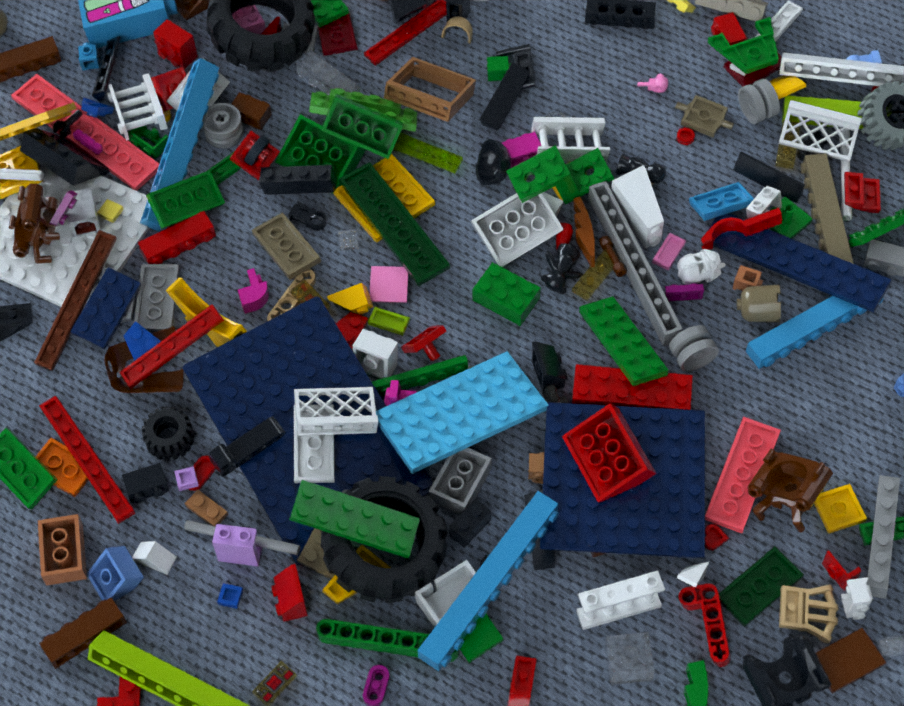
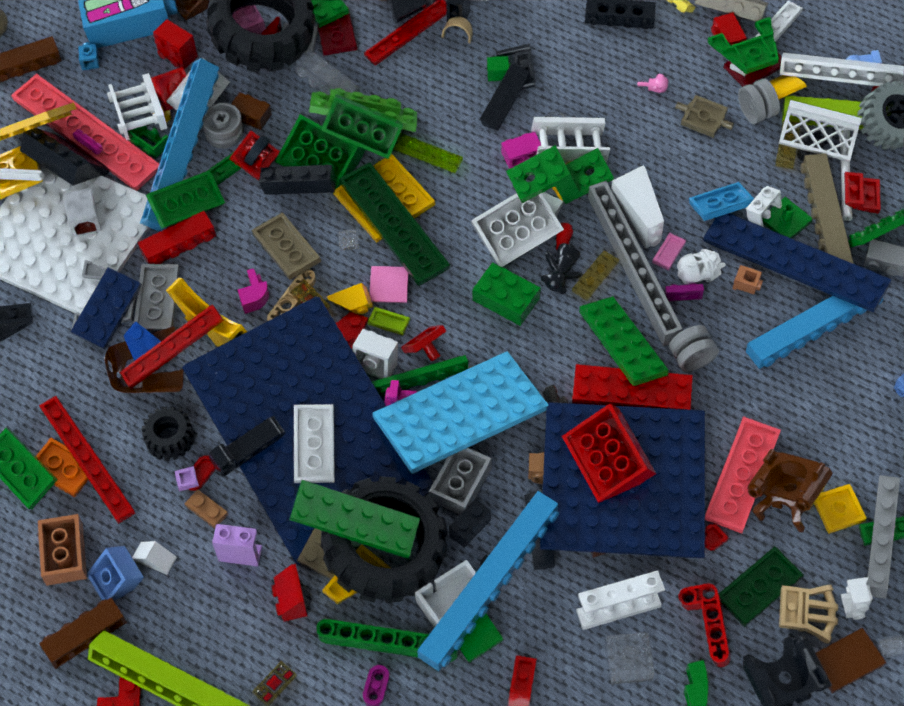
(33, 222): reddish brown piece -> none
(66, 124): black bar -> none
(67, 203): magenta plate -> none
(75, 300): copper tile -> none
(96, 108): blue wing -> none
(106, 68): black slope -> none
(110, 211): light yellow tile -> none
(145, 483): black brick -> none
(230, 596): blue tile -> none
(259, 541): light grey piece -> none
(305, 215): black piece -> none
(336, 422): white fence -> none
(423, 102): medium nougat window -> none
(492, 162): black cylinder -> none
(547, 366): black slope -> none
(584, 231): dark orange slope -> none
(606, 244): reddish brown bar -> none
(627, 164): black piece -> none
(685, 136): red tile -> none
(693, 573): white slope -> none
(747, 227): red piece -> none
(760, 304): dark tan cylinder -> none
(768, 176): black slope -> none
(837, 572): red piece -> none

